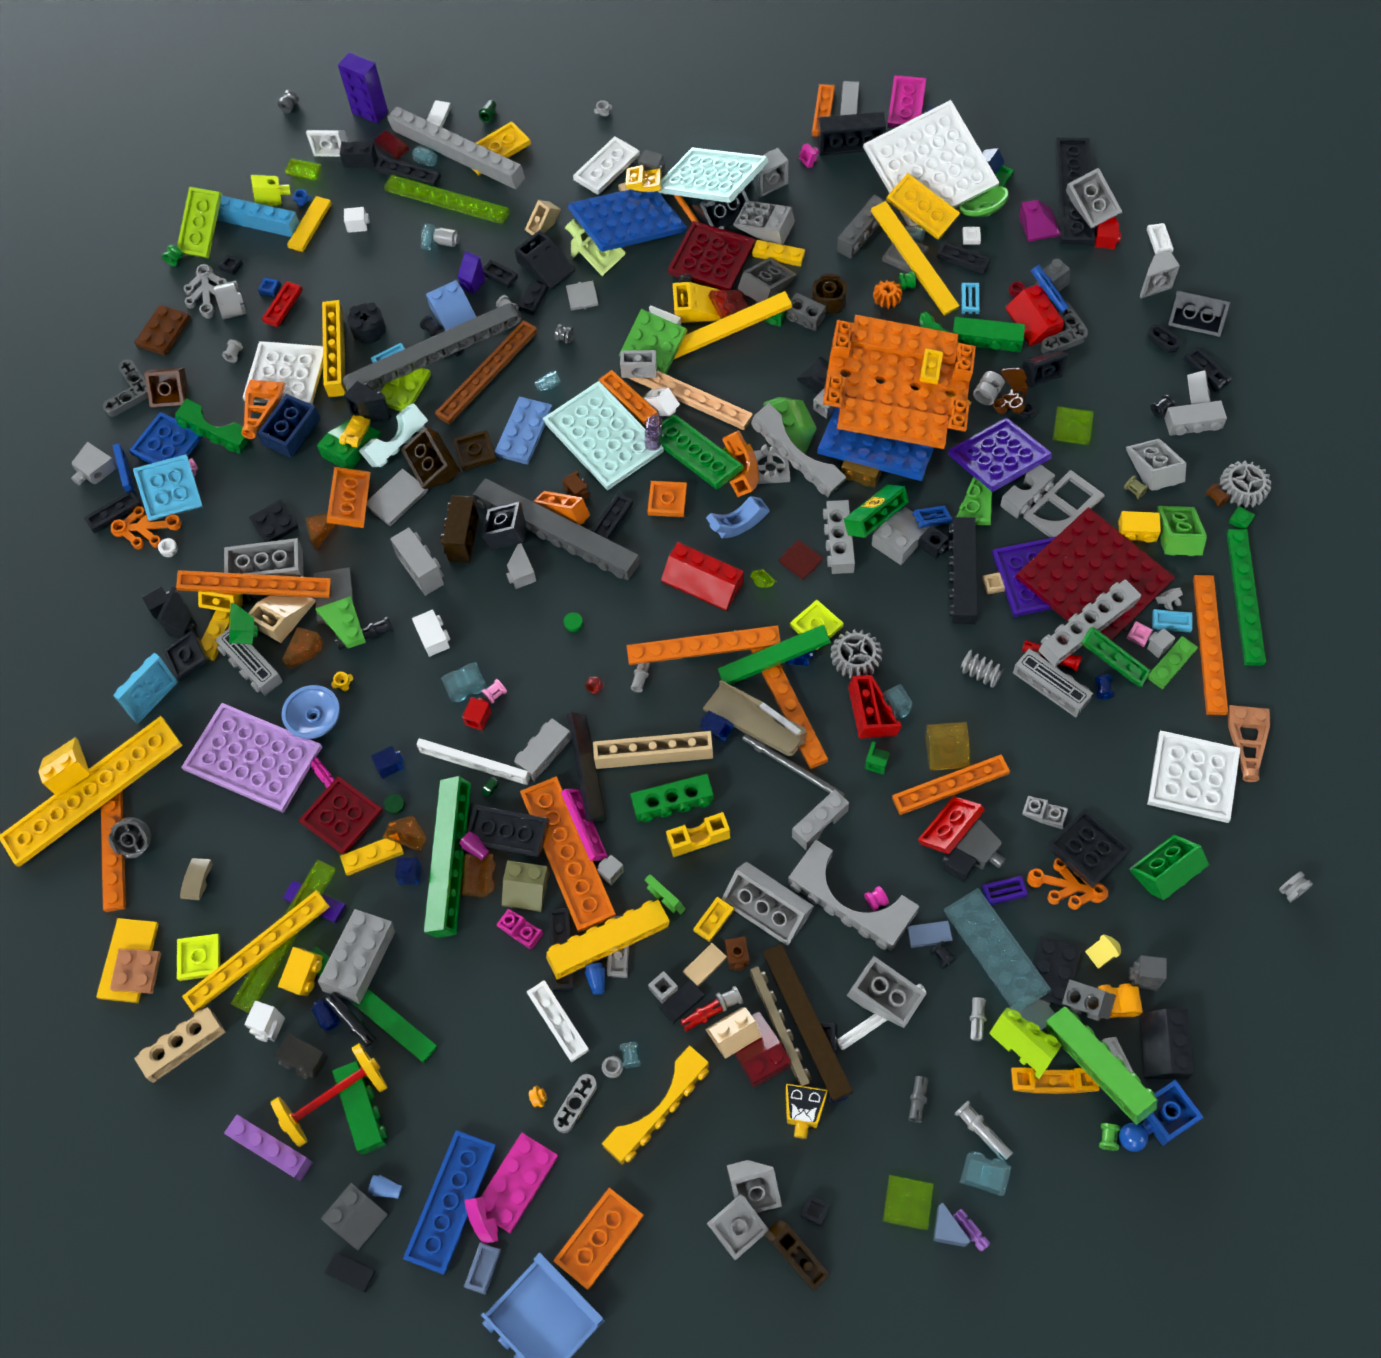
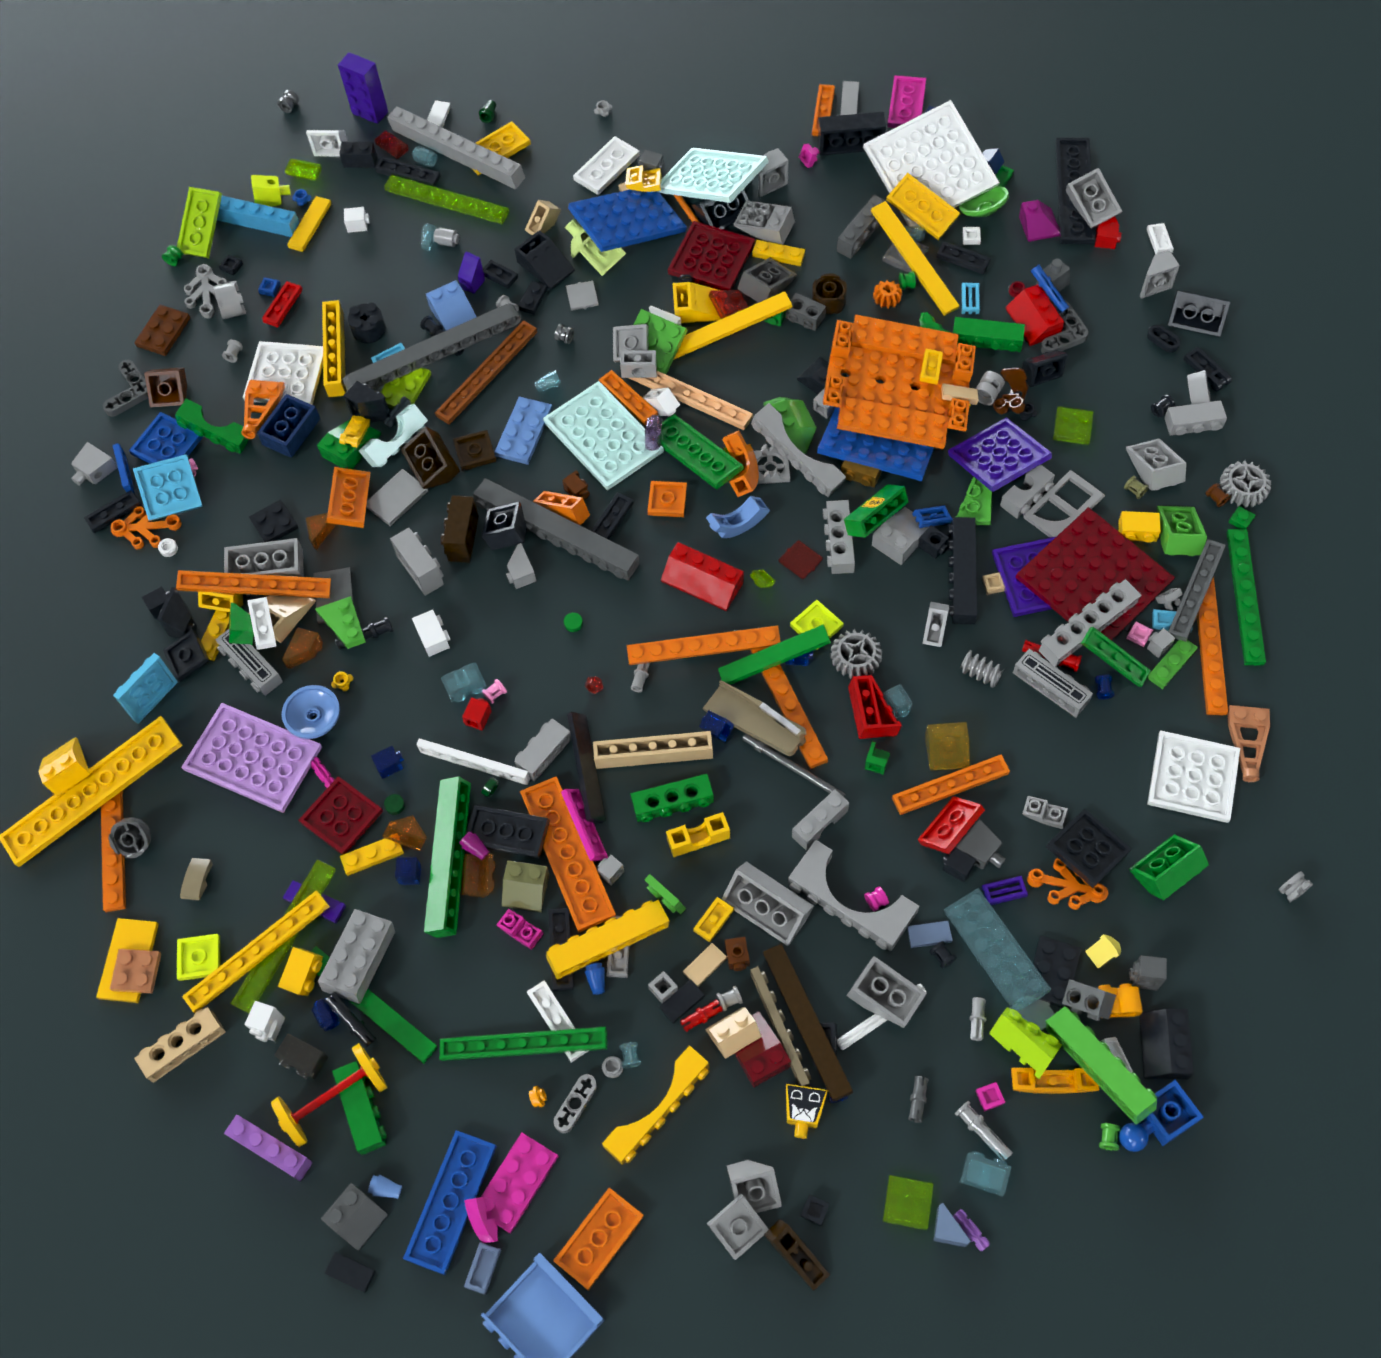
(261, 623): none -> white plate
(404, 402): none -> black axle
(523, 1043): none -> green tile
(629, 339): none -> light grey plate
(935, 624): none -> light grey slope
(964, 393): none -> tan tile
(990, 1096): none -> dark pink plate
(1196, 590): none -> dark grey plate

